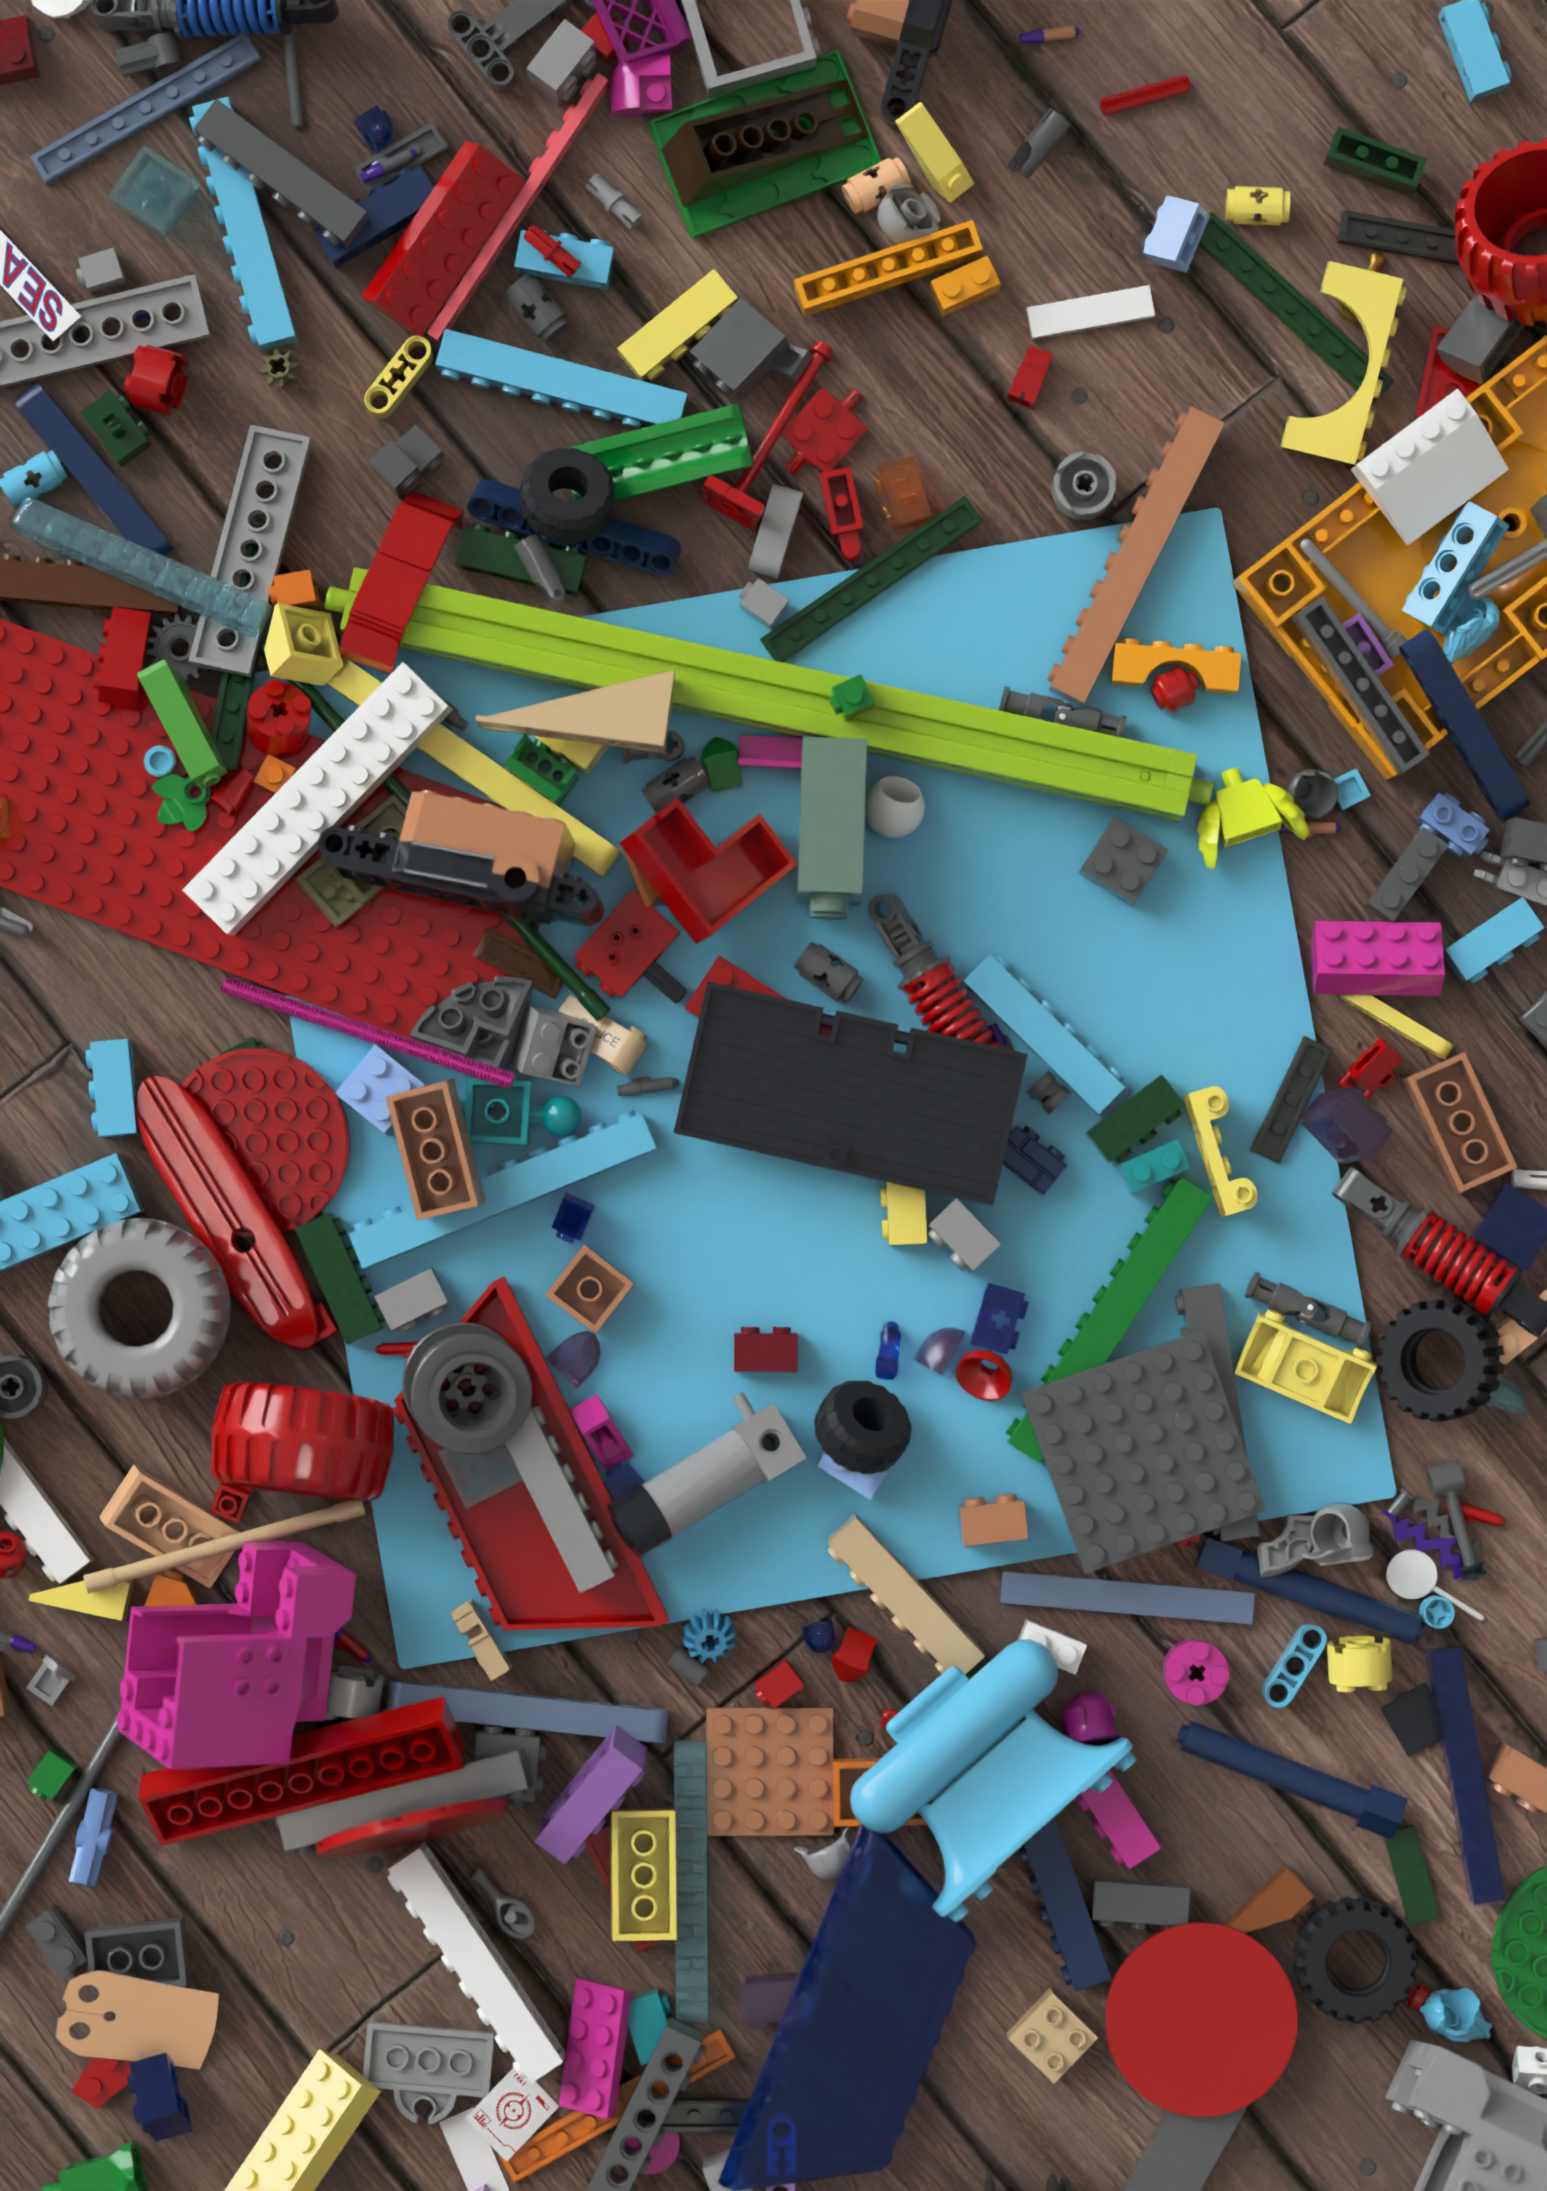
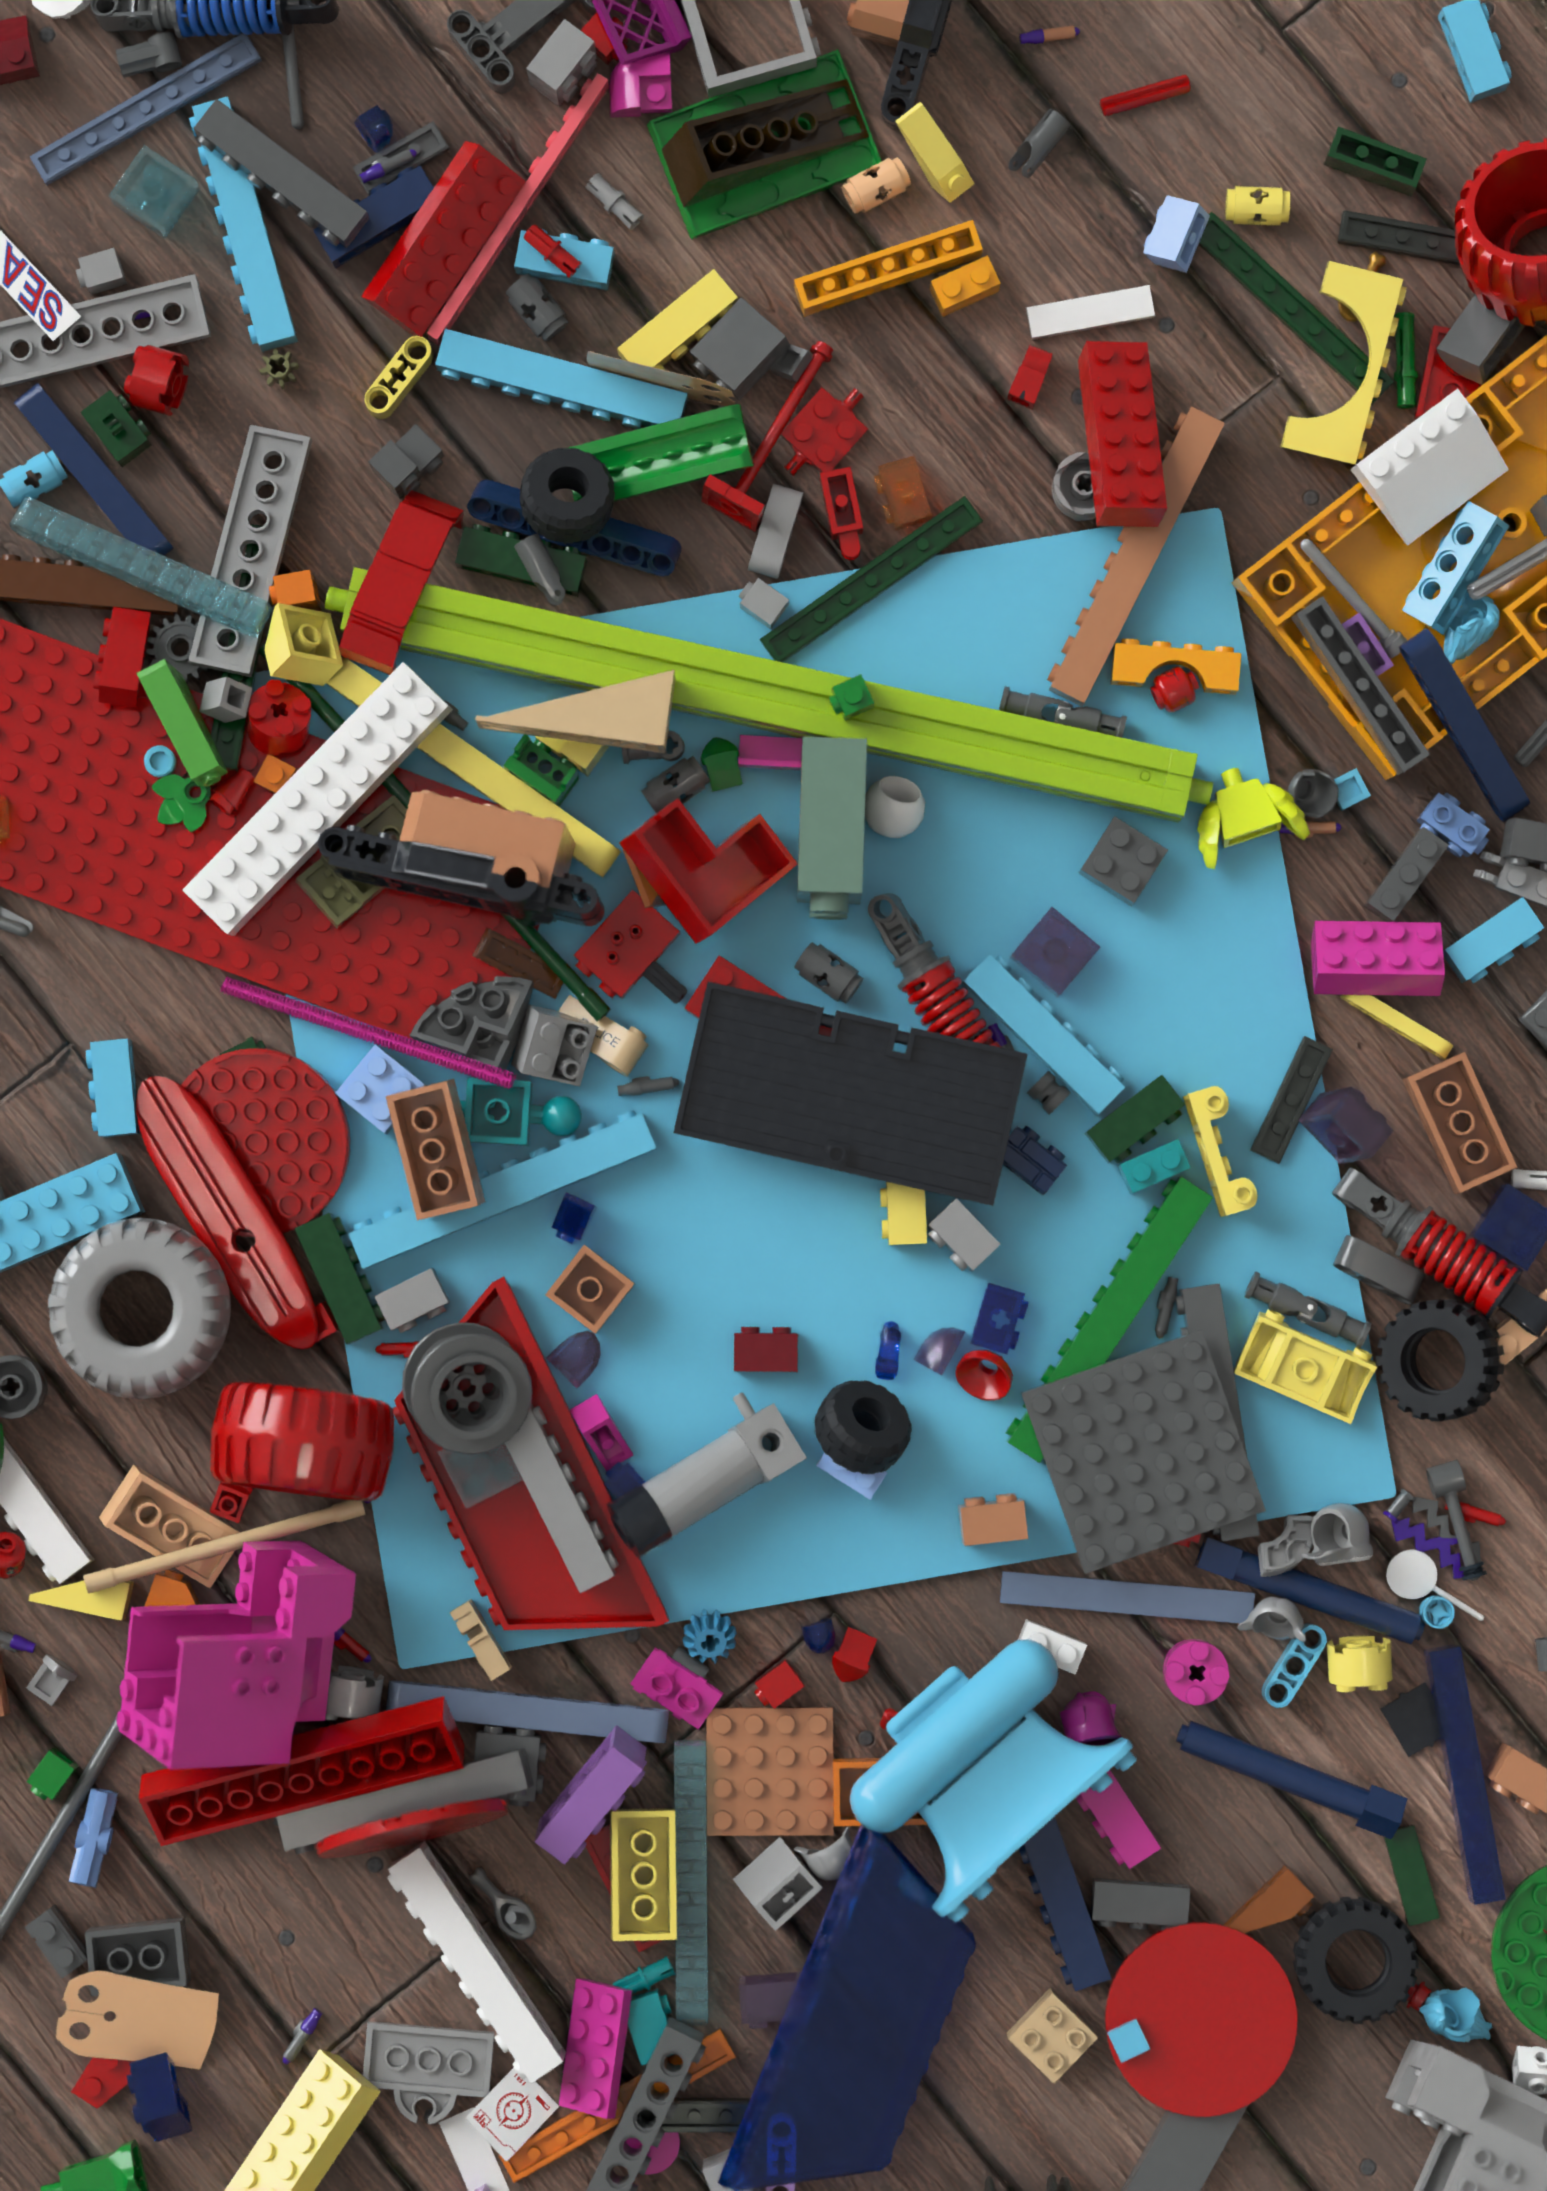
(225, 699): none -> light grey brick
(301, 2035): none -> piece
(647, 1976): none -> teal axle
(661, 378): none -> light nougat piece
(676, 1688): none -> dark pink piece
(778, 1883): none -> light grey slope
(904, 1596): tan brick -> none
(907, 215): light grey cylinder -> none
(1054, 952): none -> clear purple brick
(1122, 434): none -> red brick
(1128, 2040): none -> medium azure tile
(1165, 1305): none -> dark grey piece
(1275, 1619): none -> light grey hair
(1373, 1068): red piece -> none
(1379, 1269): none -> dark grey beam
(1405, 361): none -> green pin
(1508, 1398): clear light blue brick -> none

